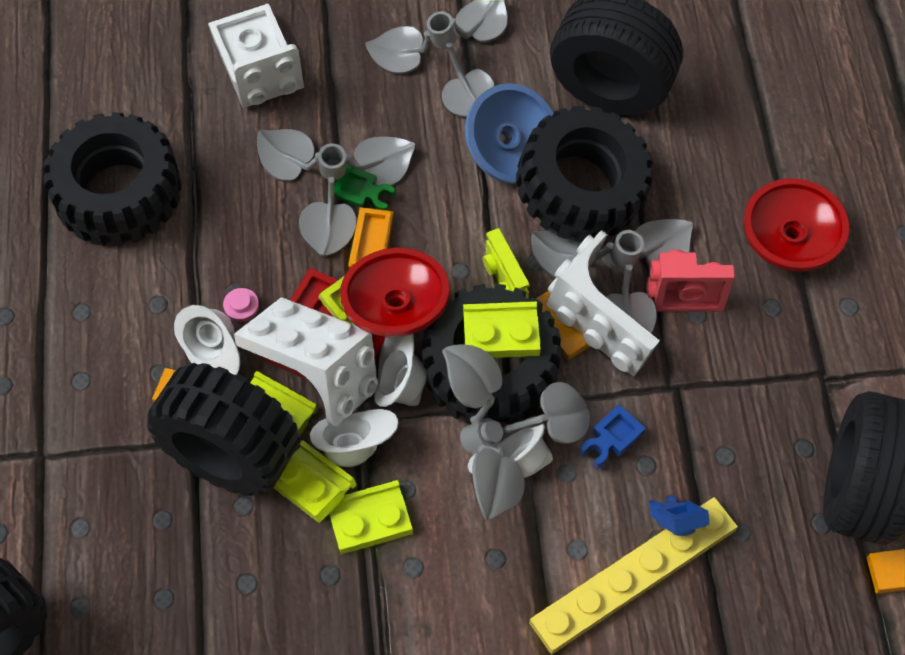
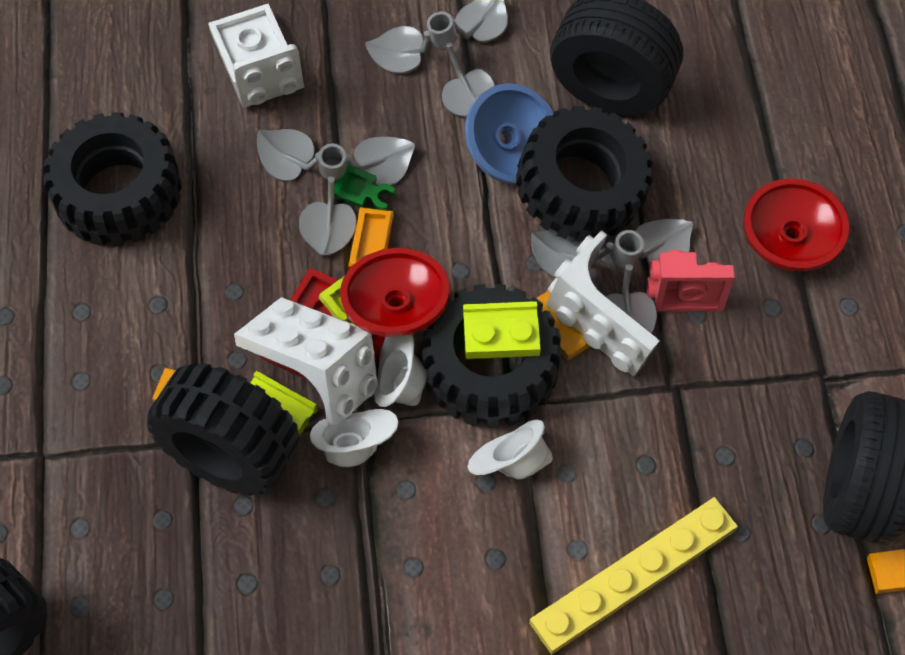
(207, 337): white piece -> none
(241, 304): bright pink plate -> none
(313, 482): neon yellow plate -> none
(370, 517): neon yellow plate -> none
(497, 478): light grey plant -> none
(502, 263): neon yellow plate -> none
(615, 433): blue plate -> none
(679, 517): blue plate -> none

